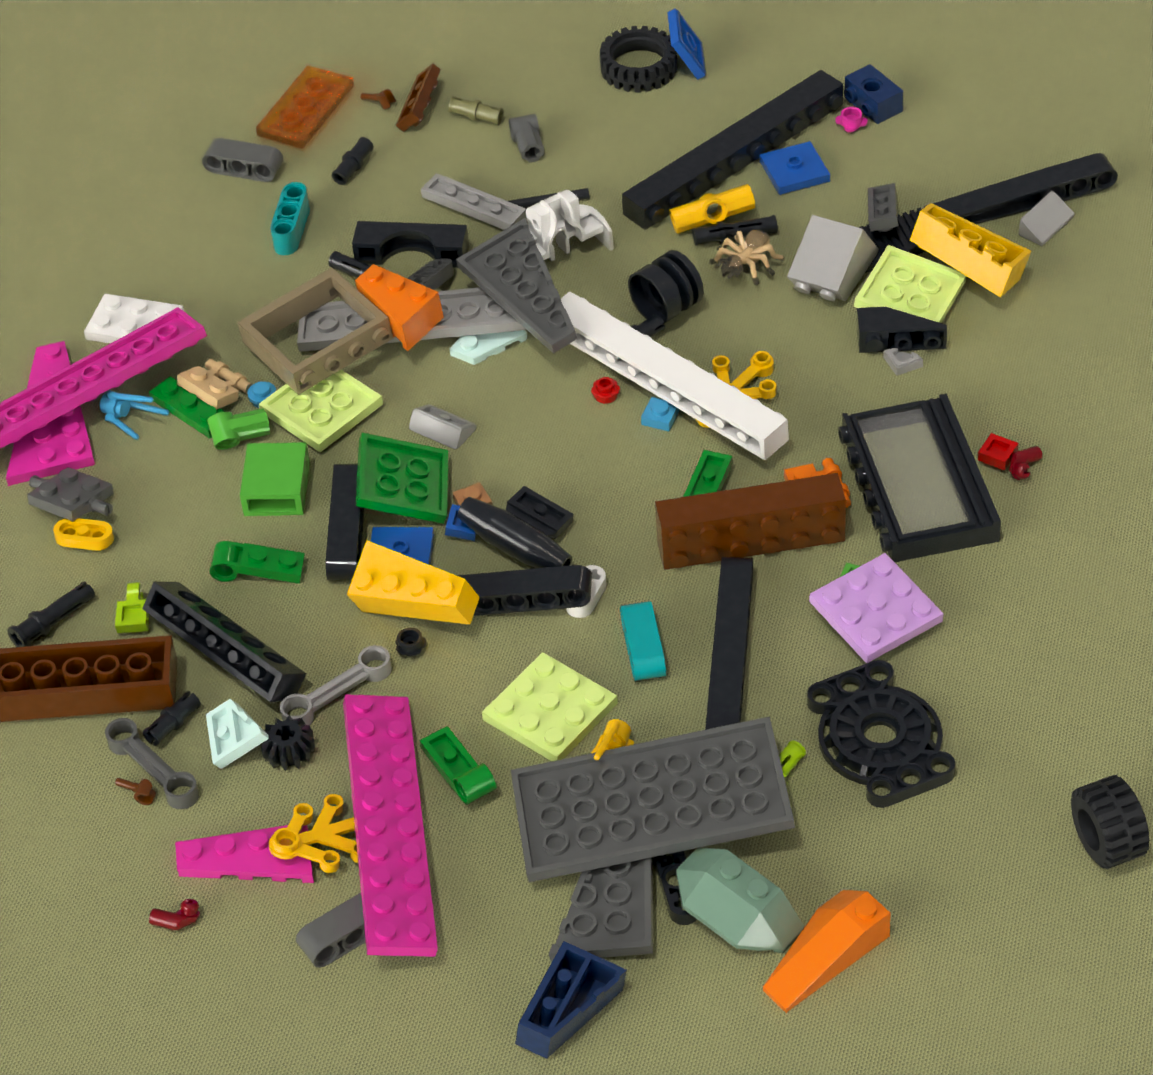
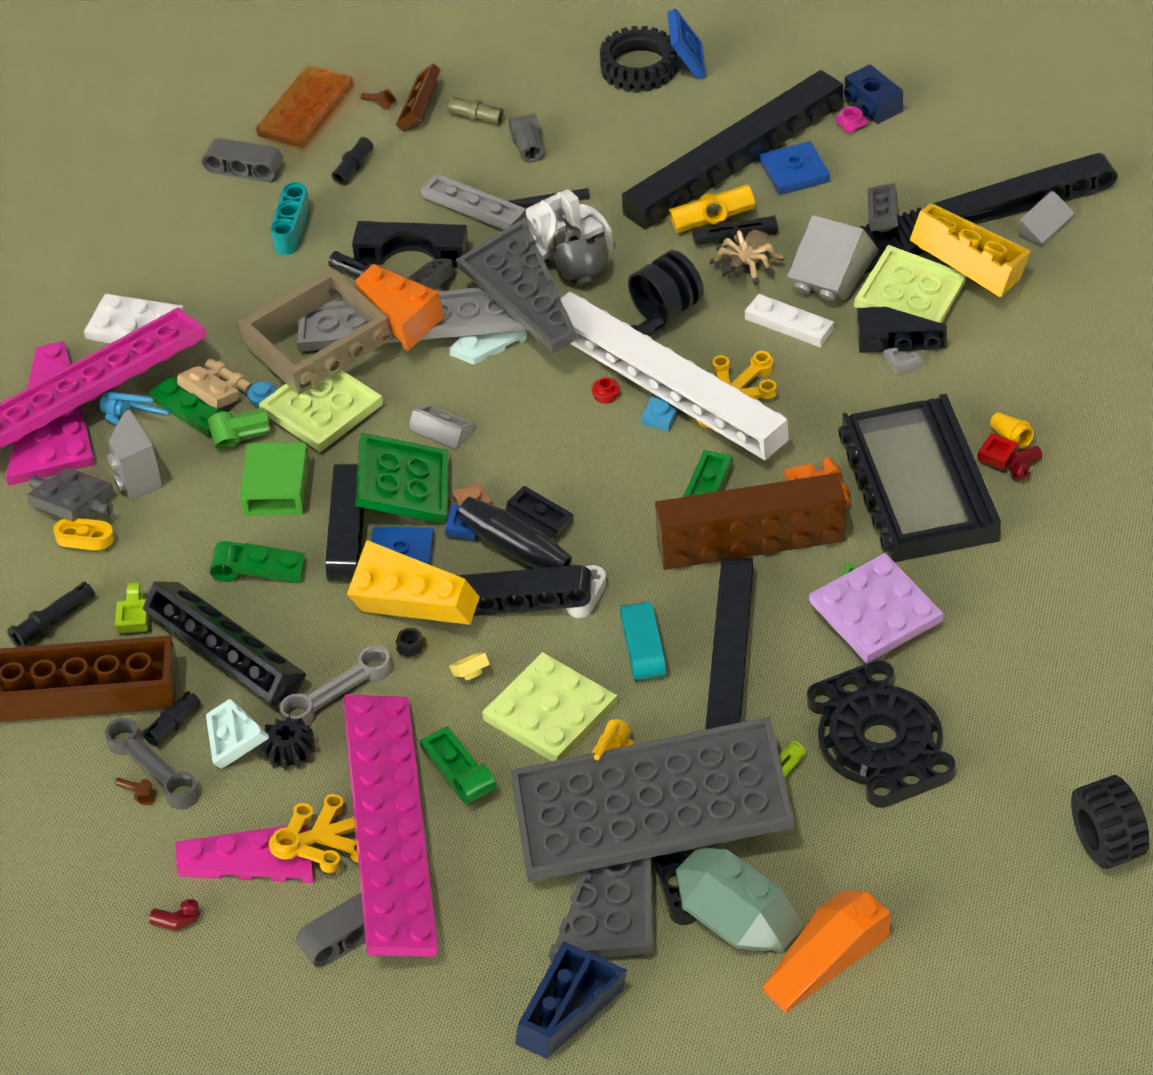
(133, 458): none -> light grey slope
(470, 666): none -> light yellow plate
(580, 259): none -> dark grey cylinder
(789, 320): none -> white plate
(1012, 429): none -> yellow cone

